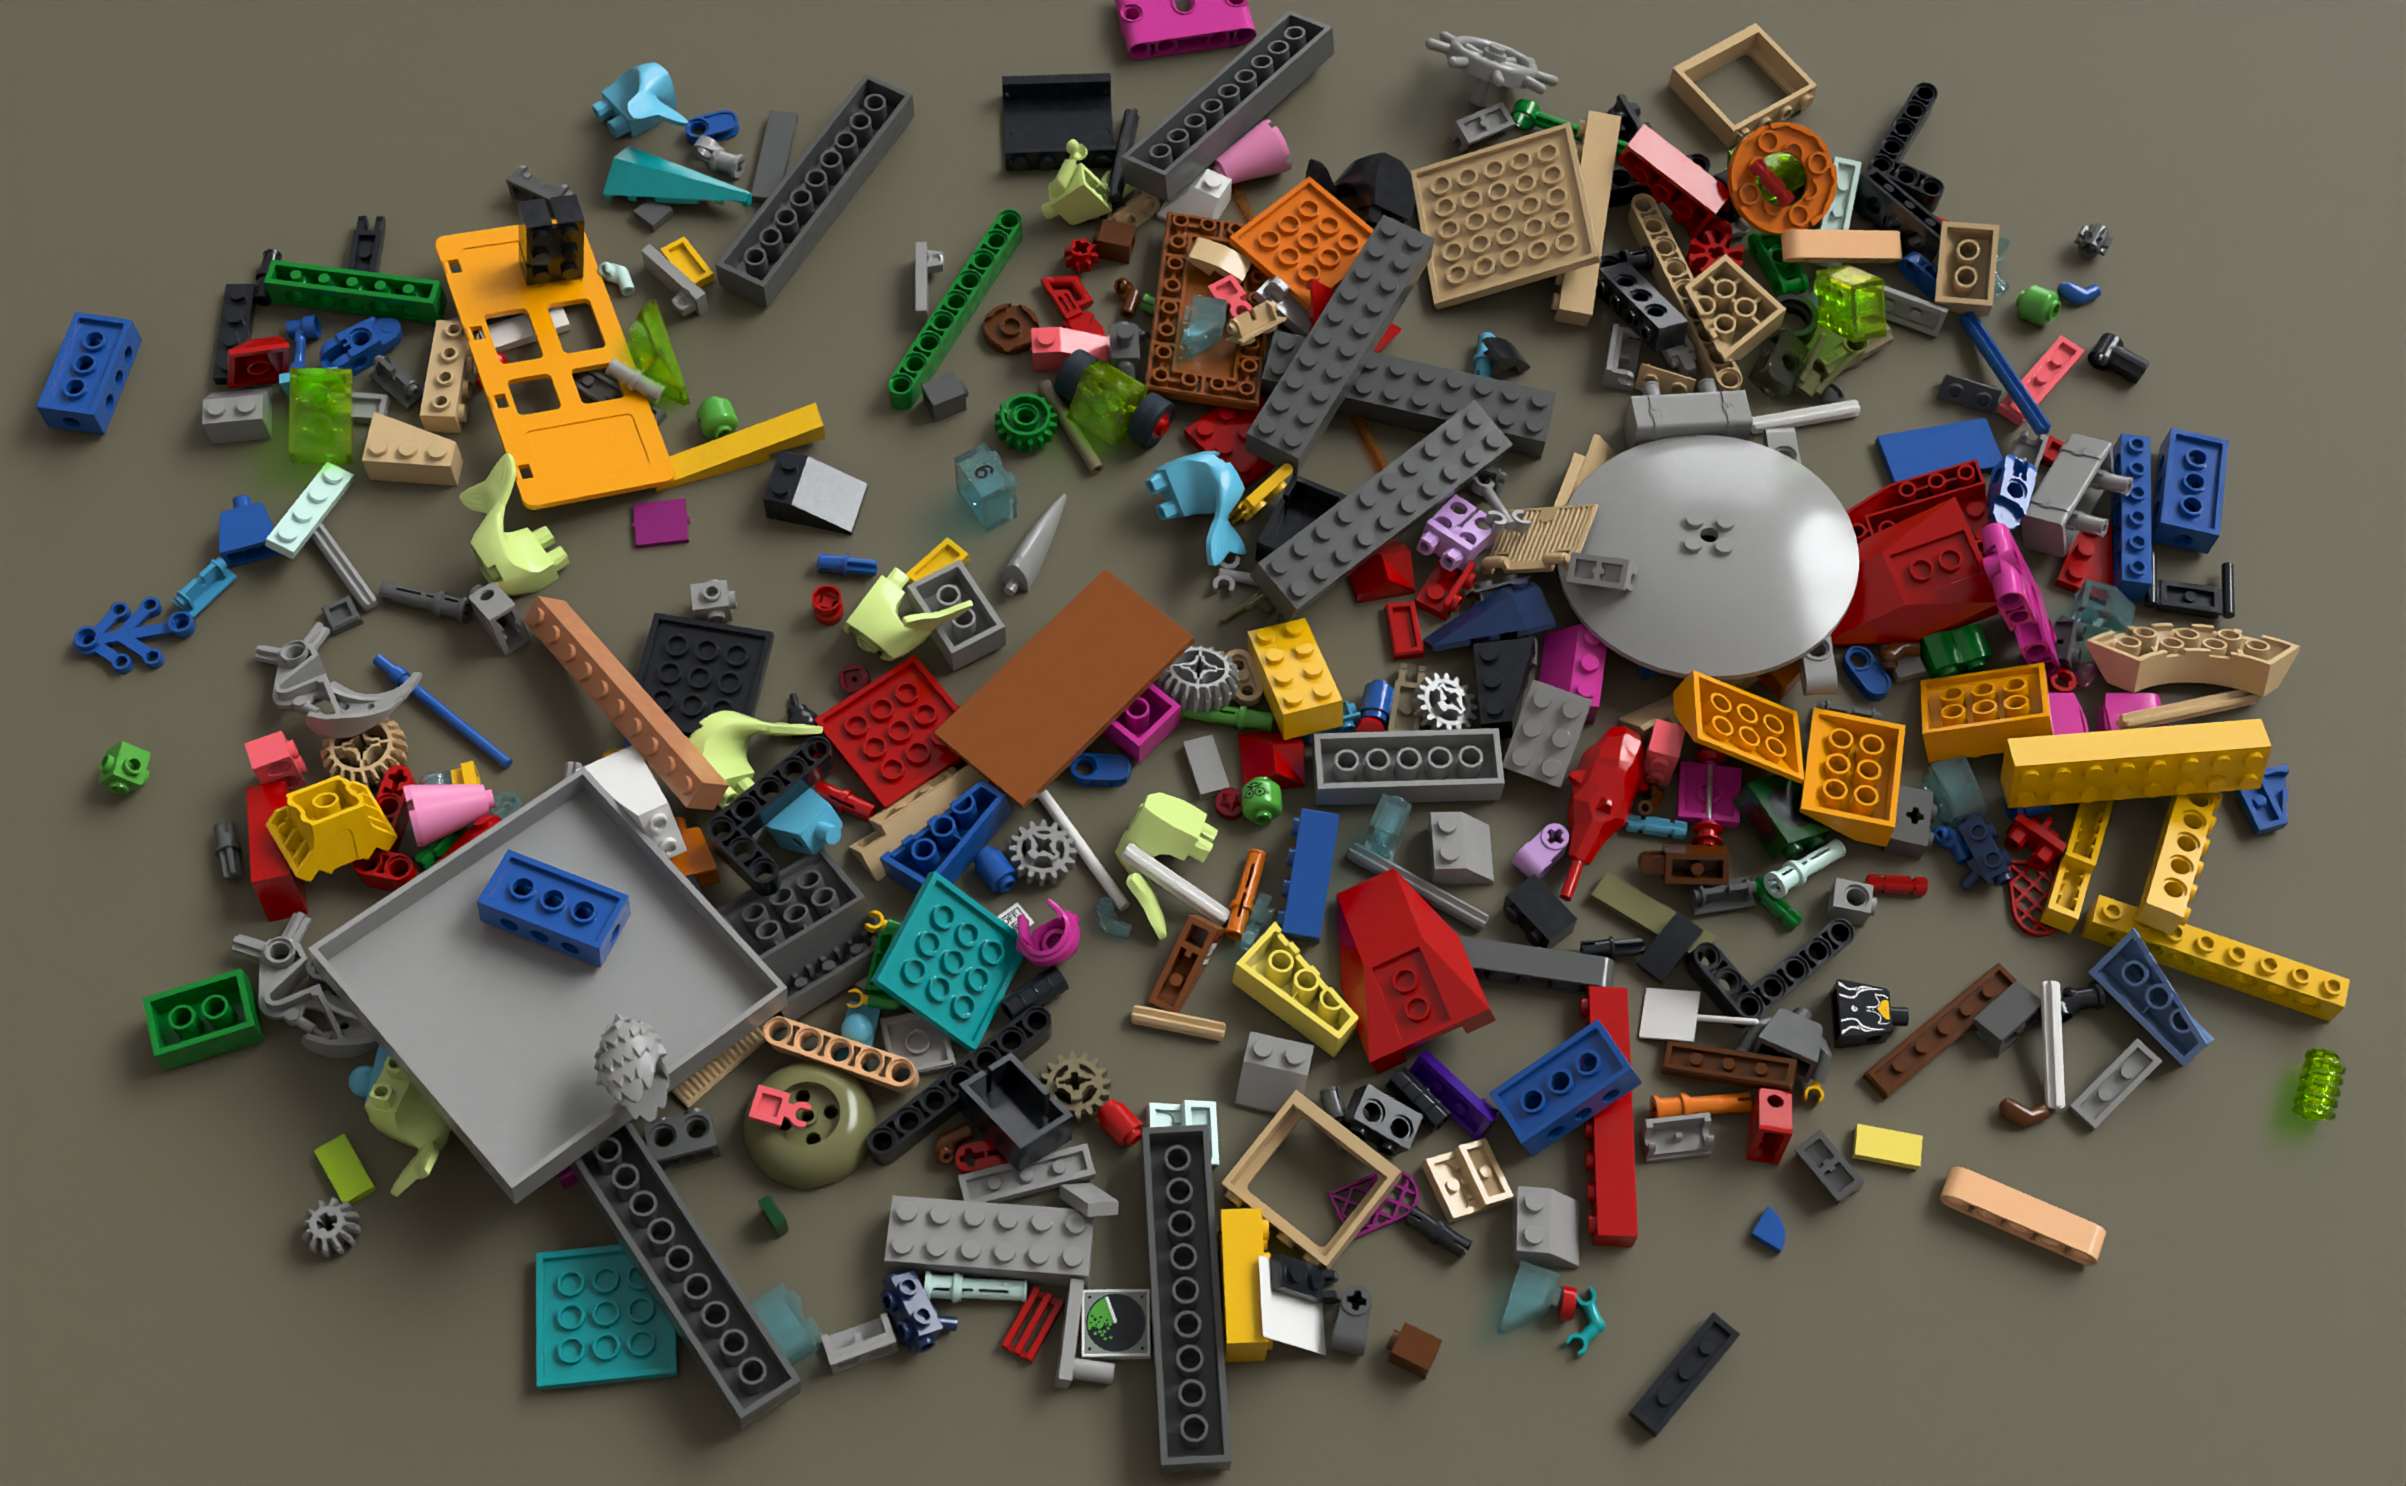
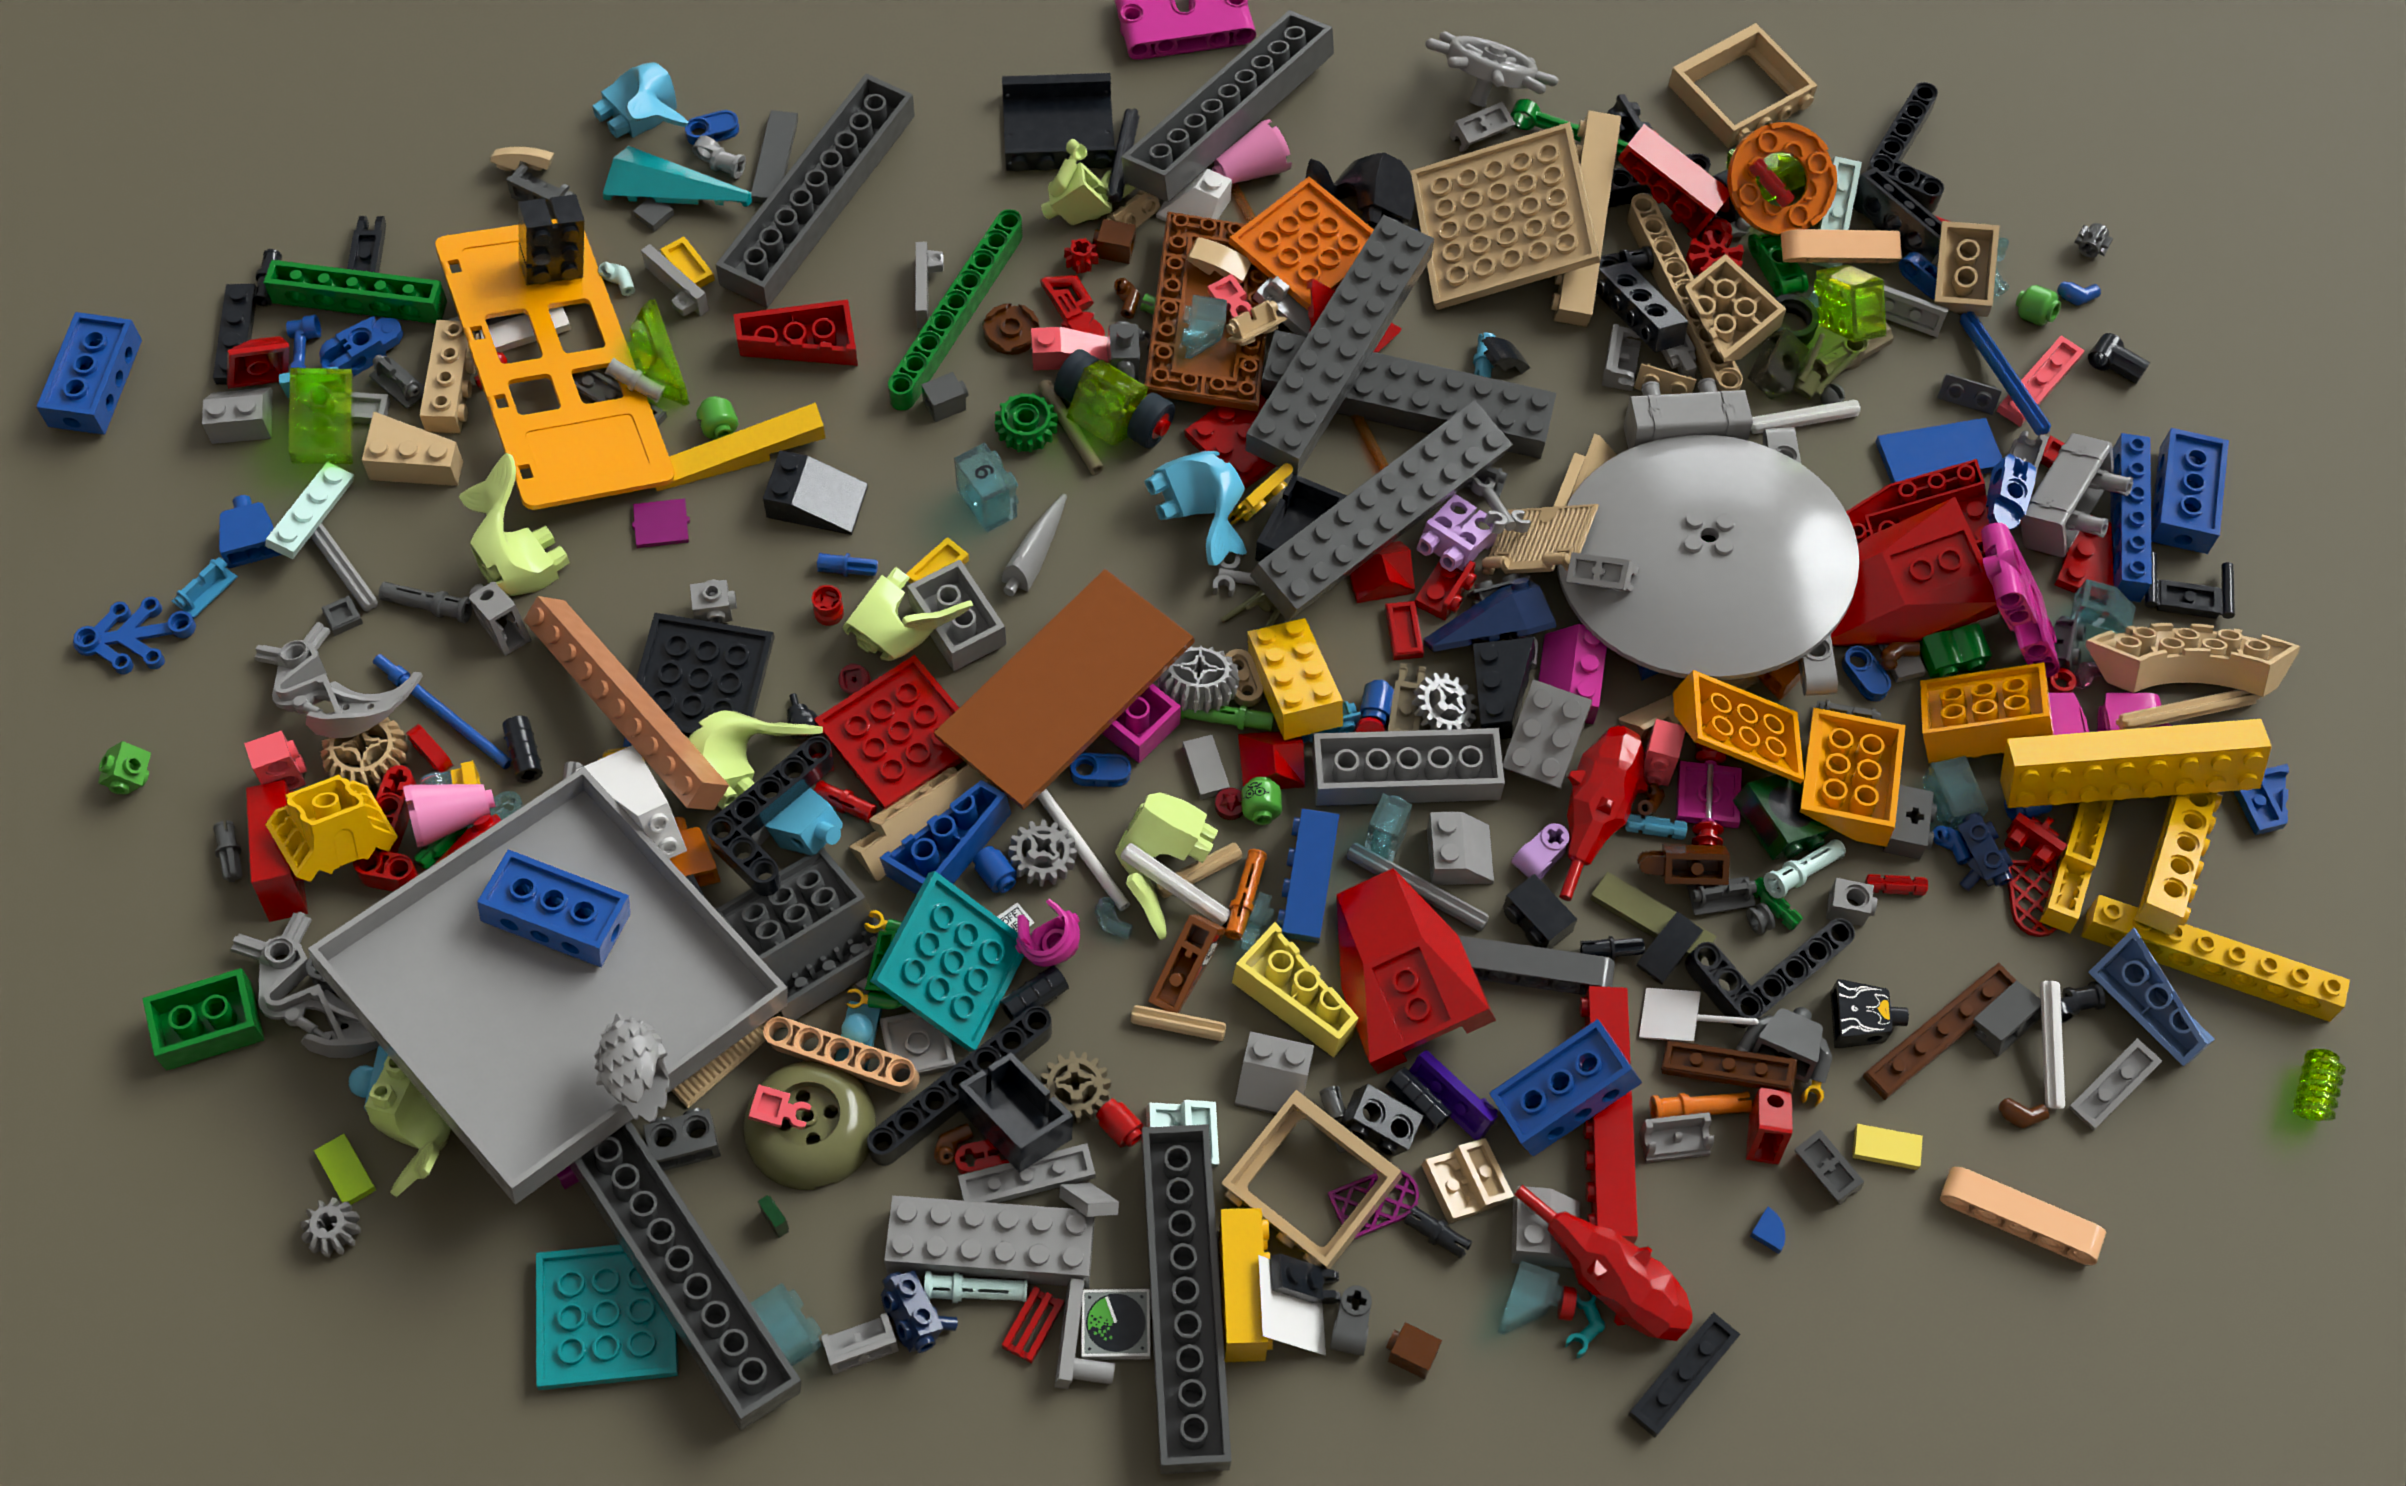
(429, 749): none -> red beam
(512, 157): none -> tan slope
(522, 749): none -> black axle
(799, 333): none -> red wedge
(1212, 864): none -> tan axle
(1618, 1273): none -> red piece
(1760, 918): none -> dark grey bush

